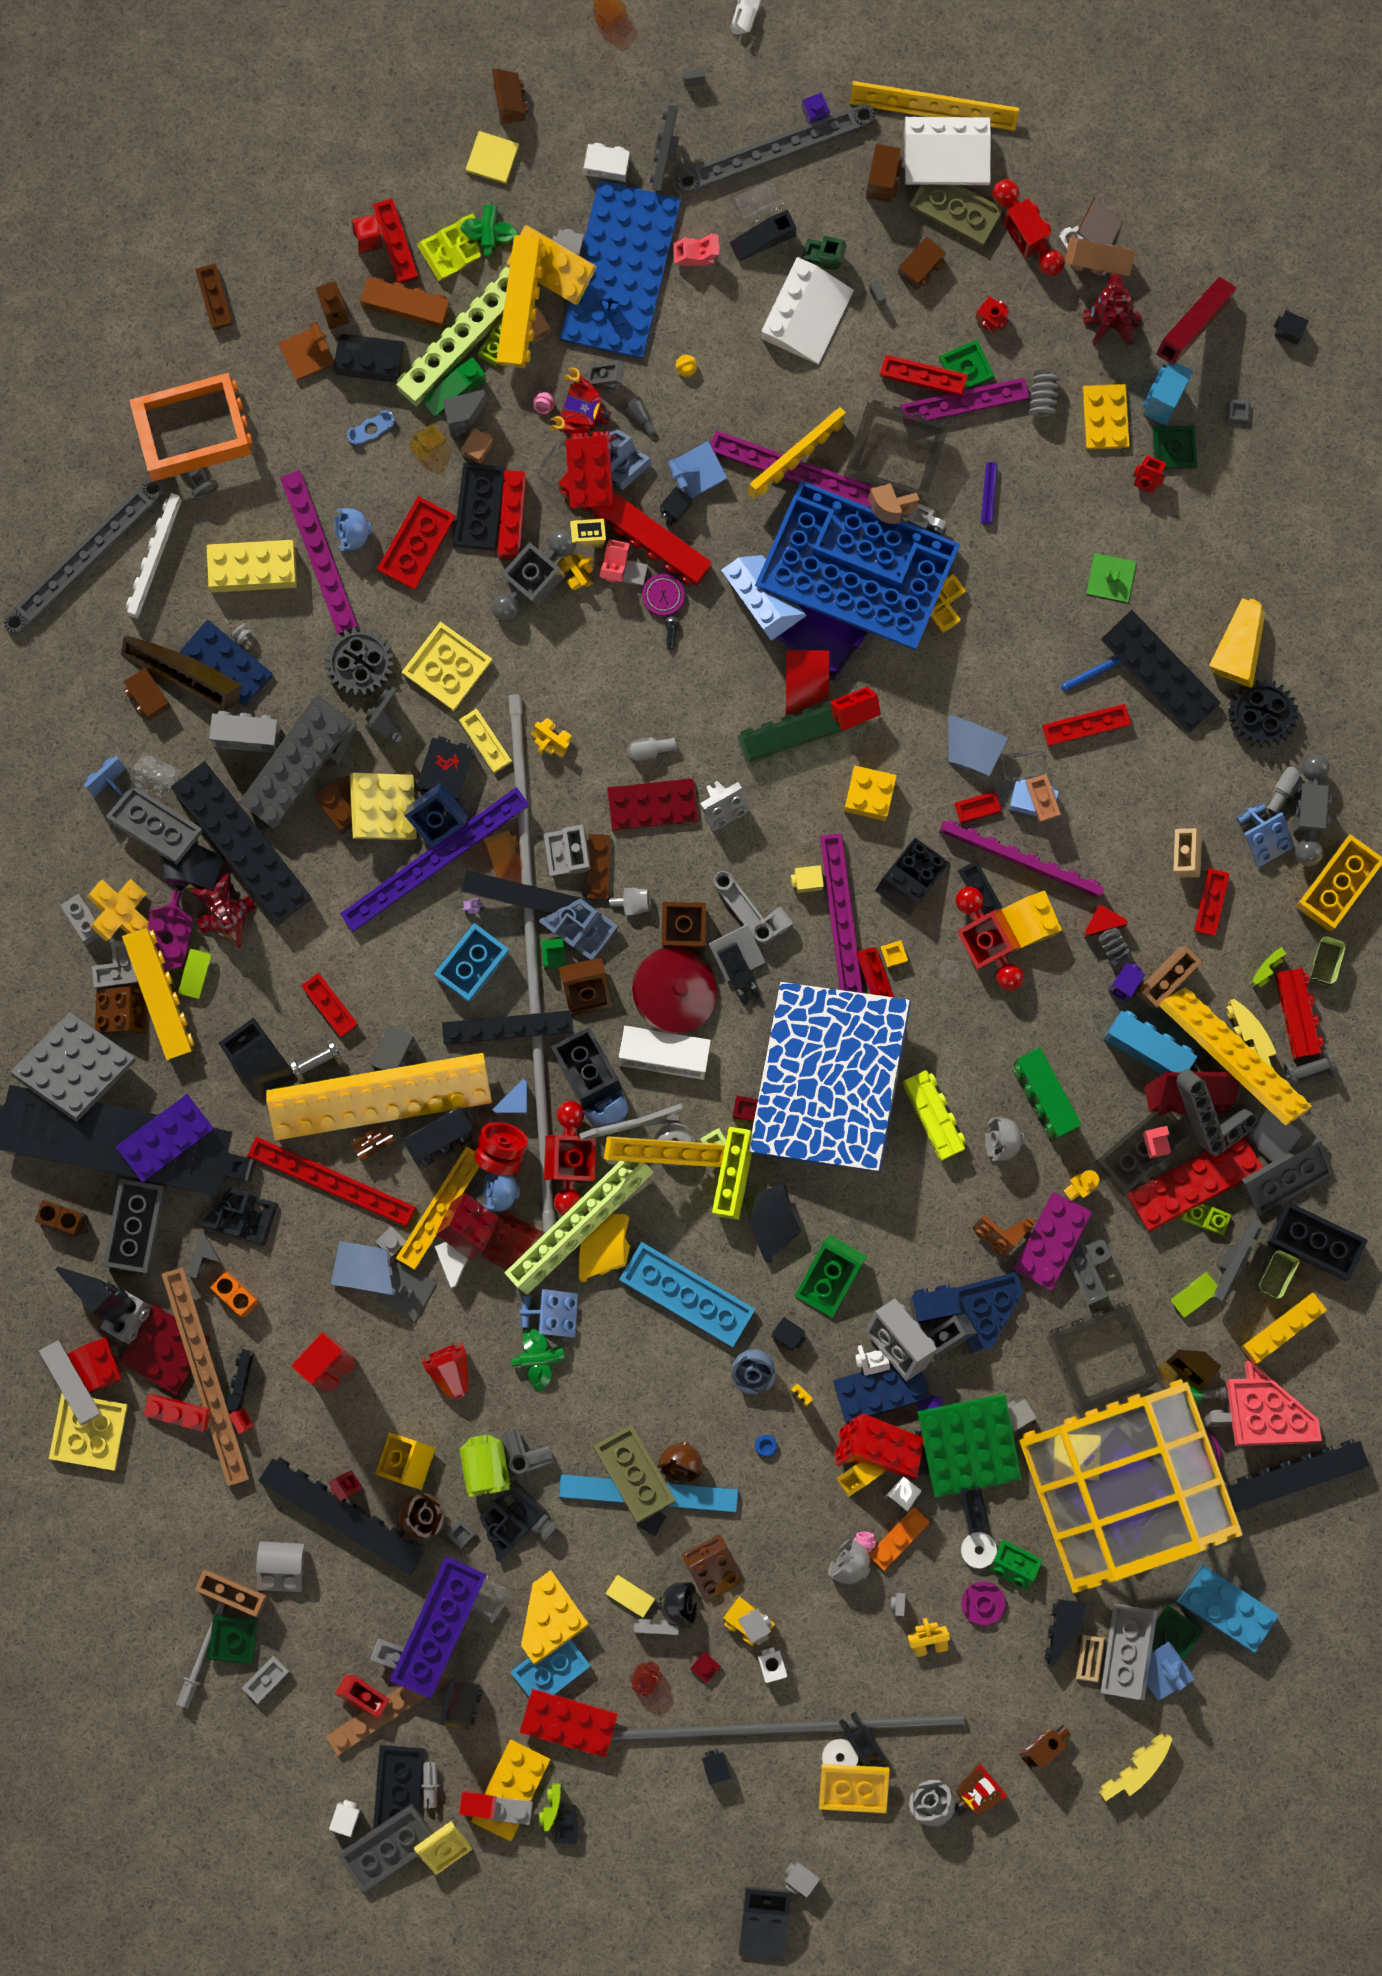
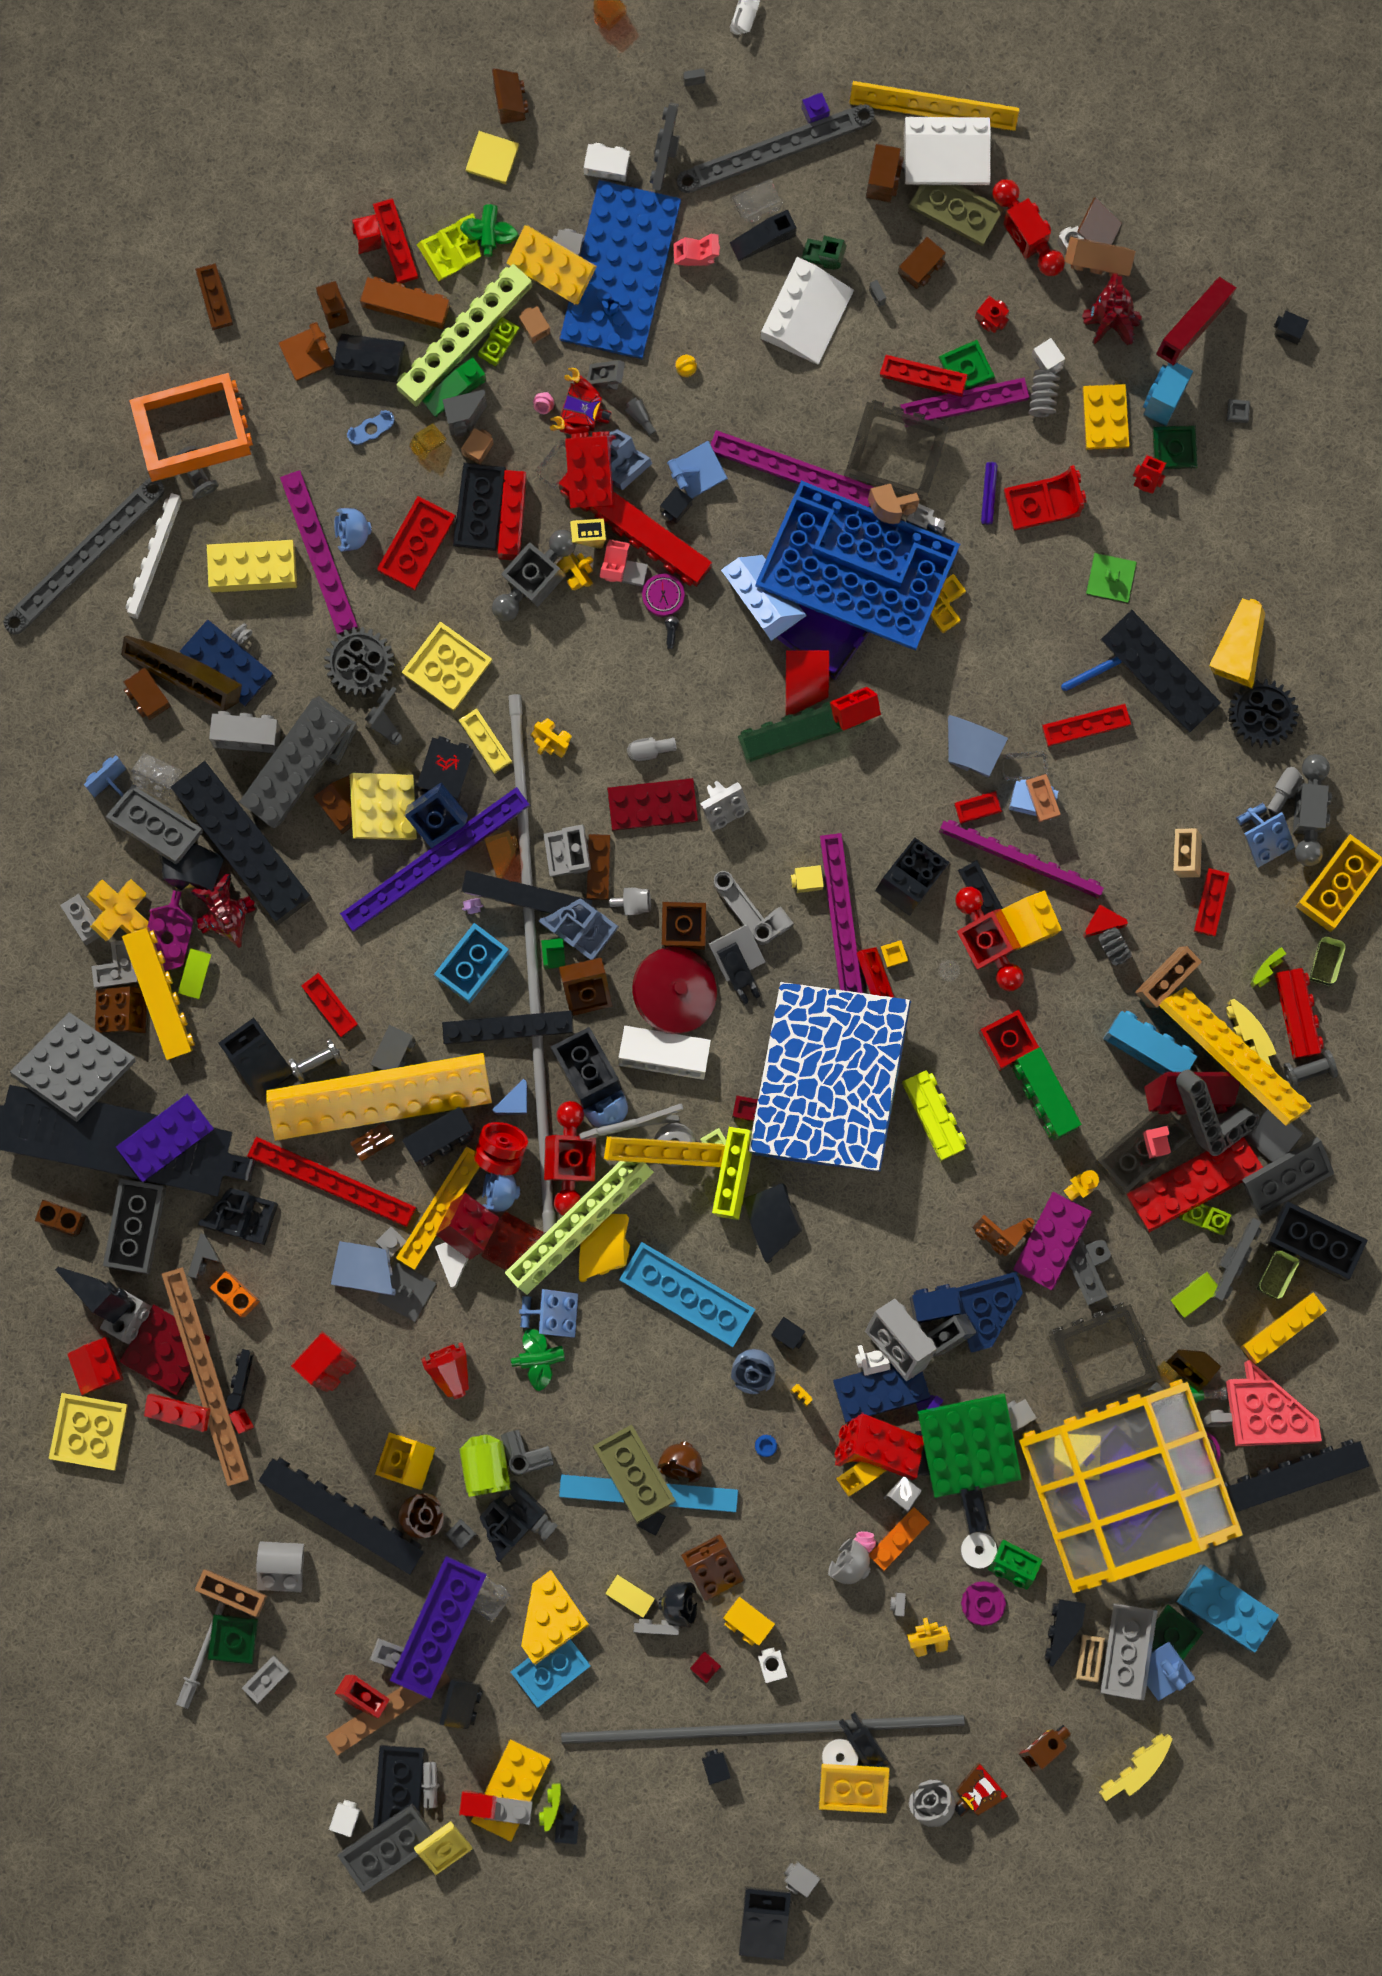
(69, 1383): light grey tile -> none
(345, 1485): dark red plate -> none
(520, 301): yellow brick -> none
(568, 1722): red plate -> none
(646, 1678): clear red head -> none
(756, 1626): light grey brick -> none
(792, 457): yellow plate -> none
(830, 1275): green slope -> none
(870, 793): yellow brick -> none
(1004, 1139): light grey cylinder -> none
(1008, 1039): none -> red brick
(1045, 500): none -> red bracket
(1048, 356): none -> white brick
(1127, 981): dark purple brick -> none

